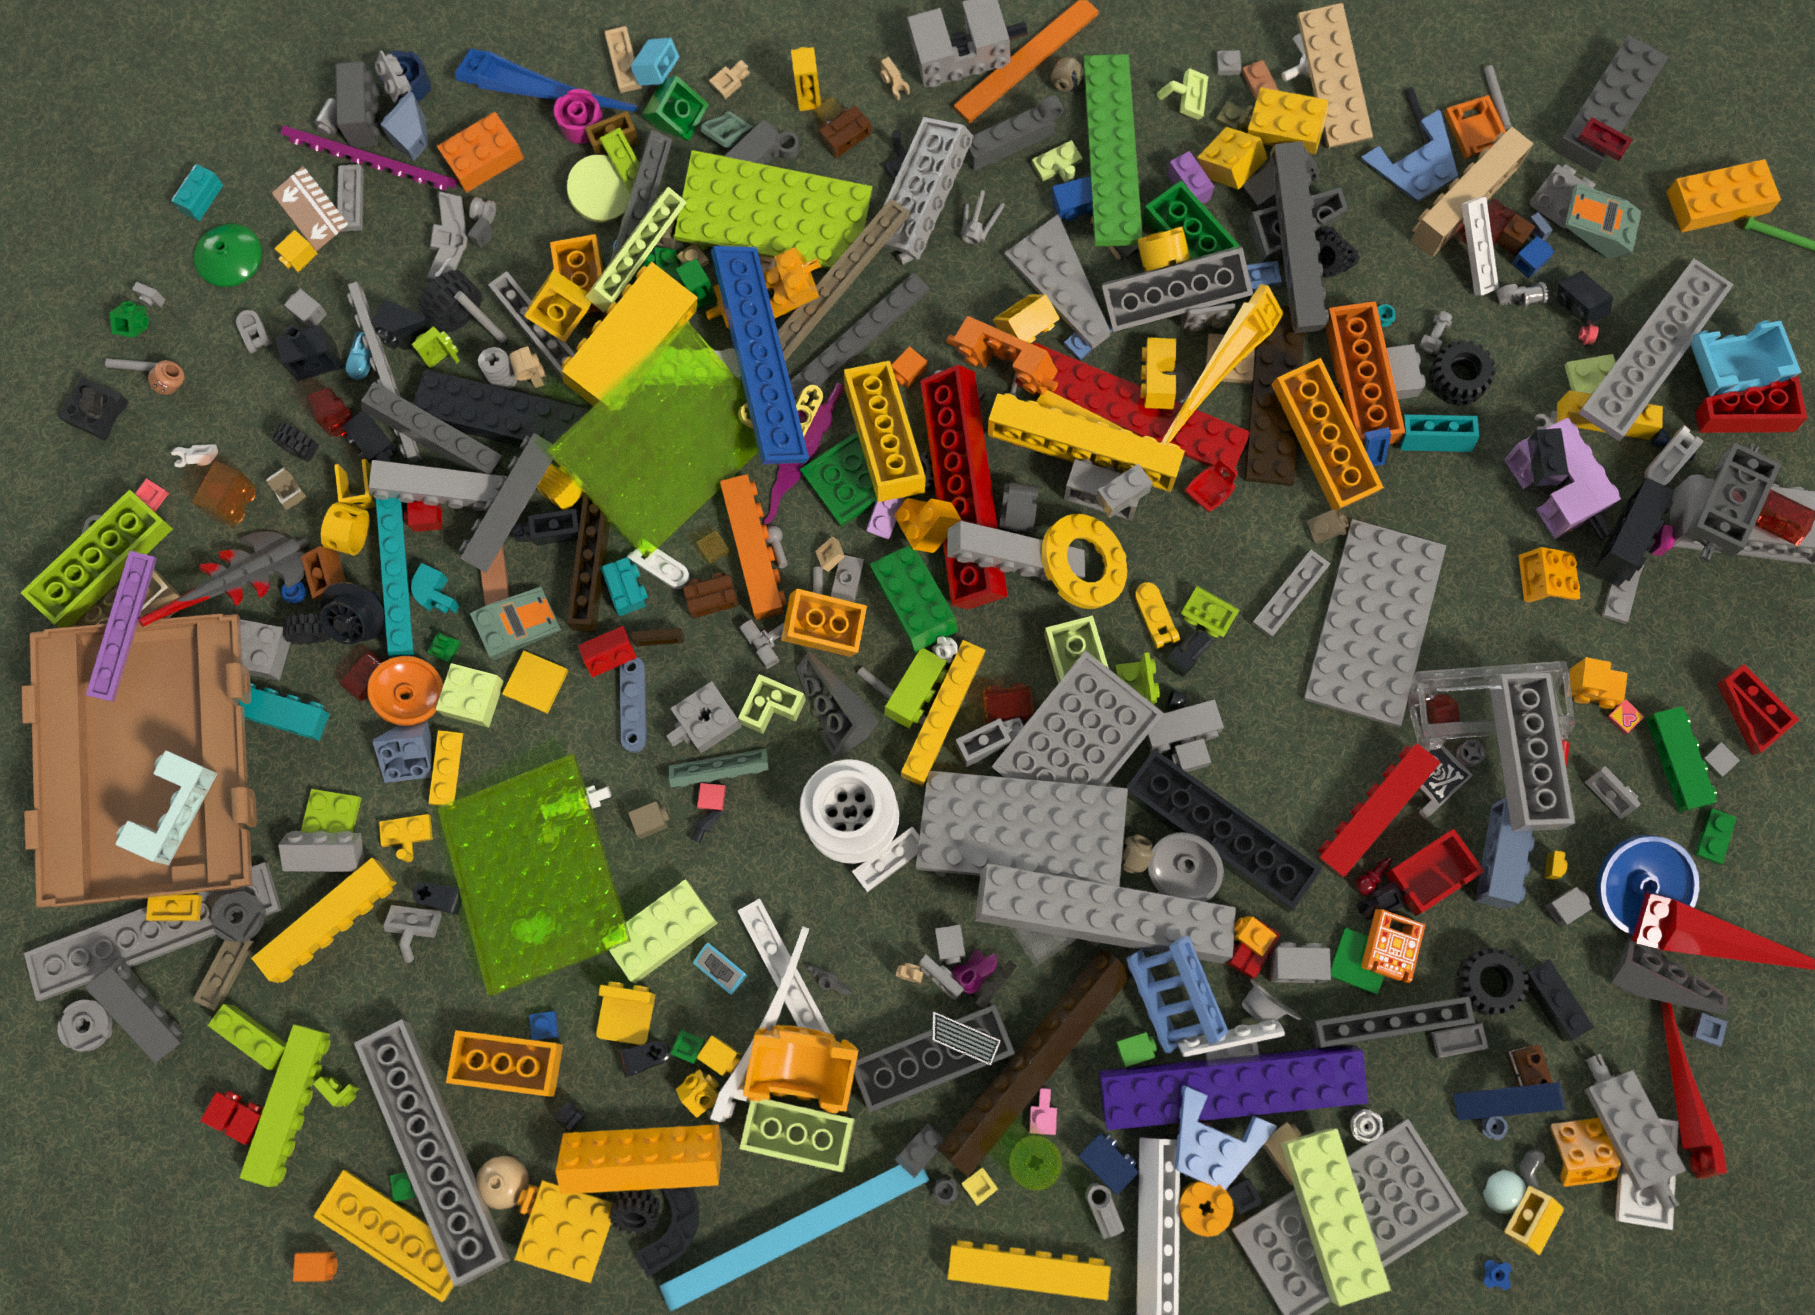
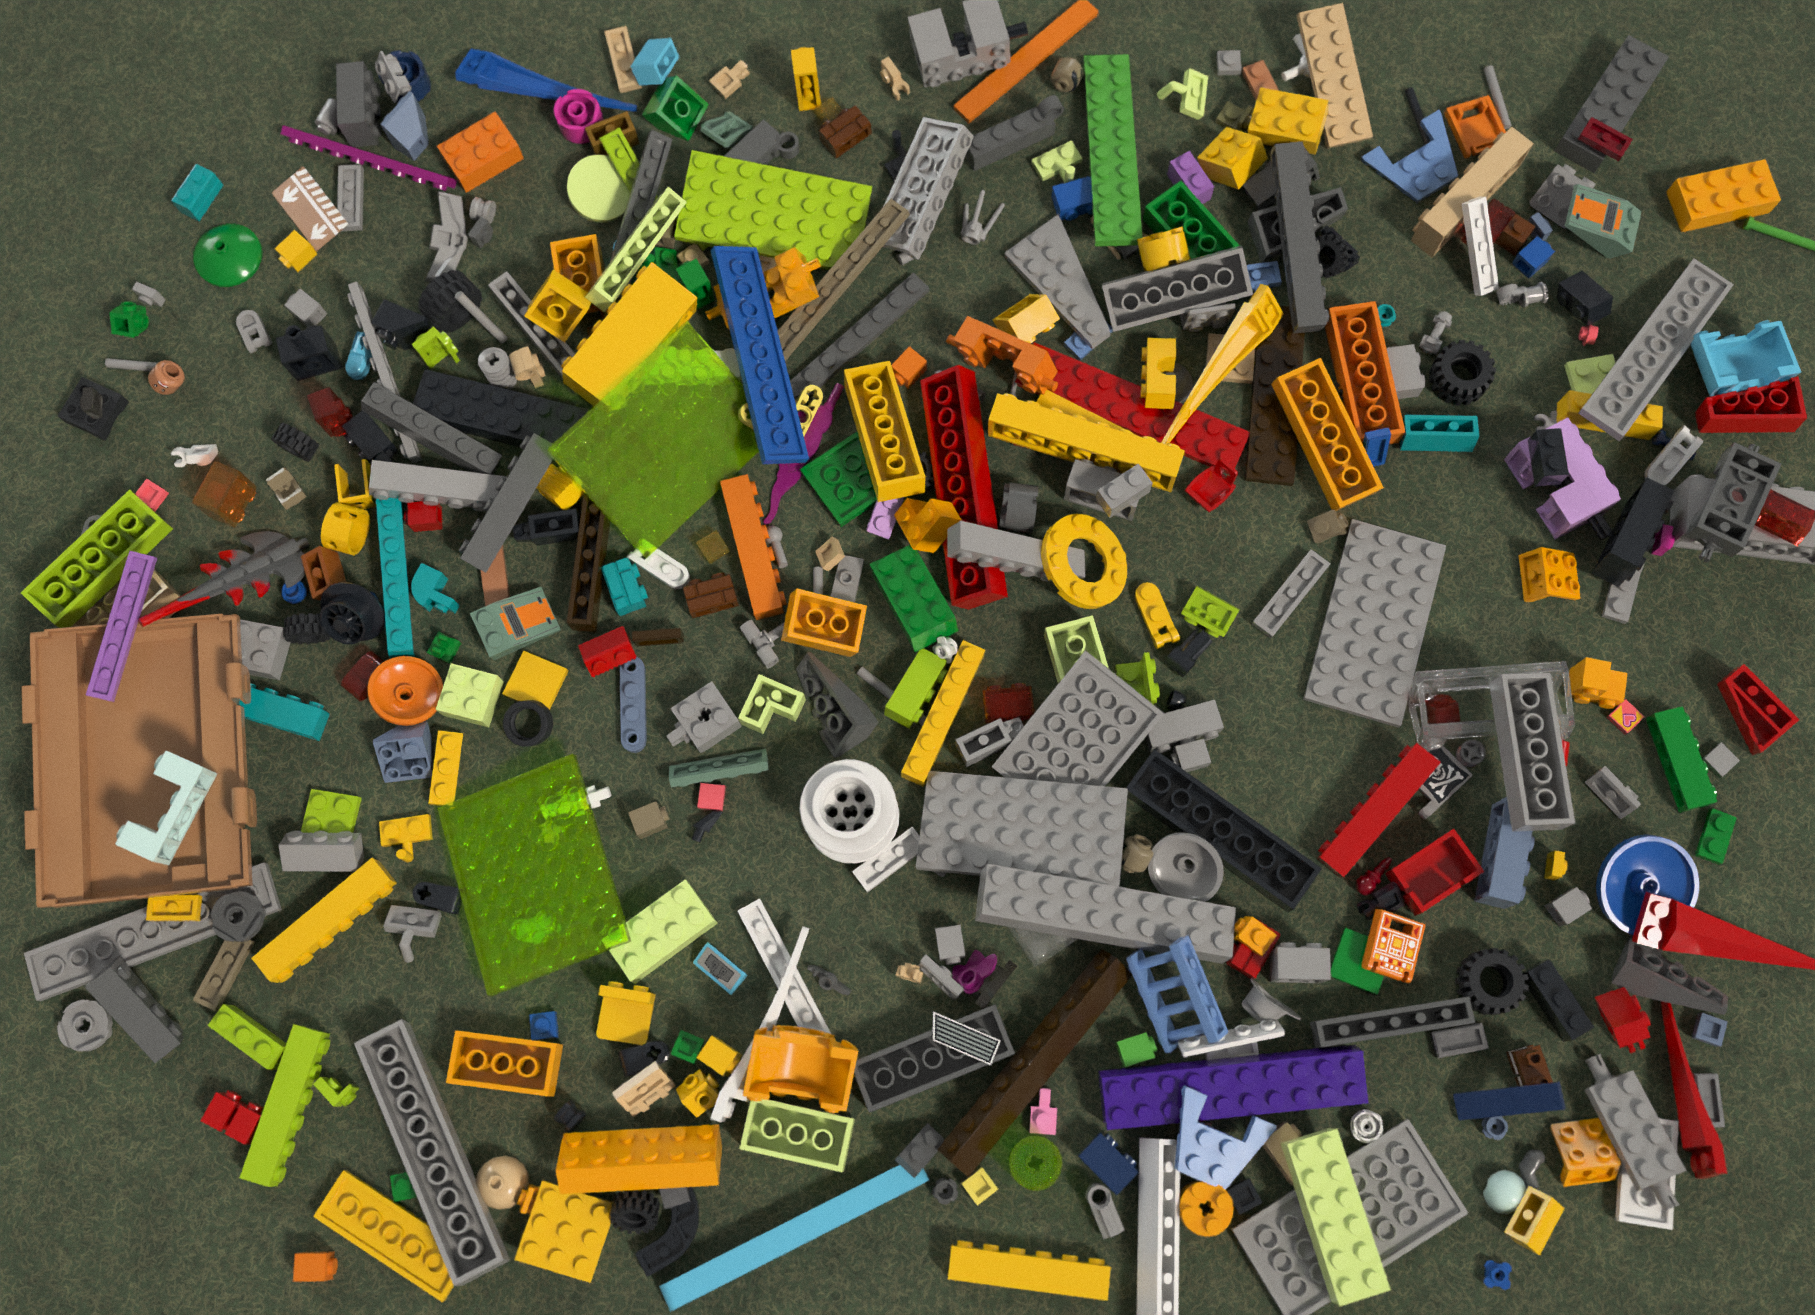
(510, 728): none -> black tyre
(644, 1089): none -> tan plate
(674, 1196): none -> flat silver tile
(1623, 1018): none -> red brick
(1710, 1093): none -> flat silver tile

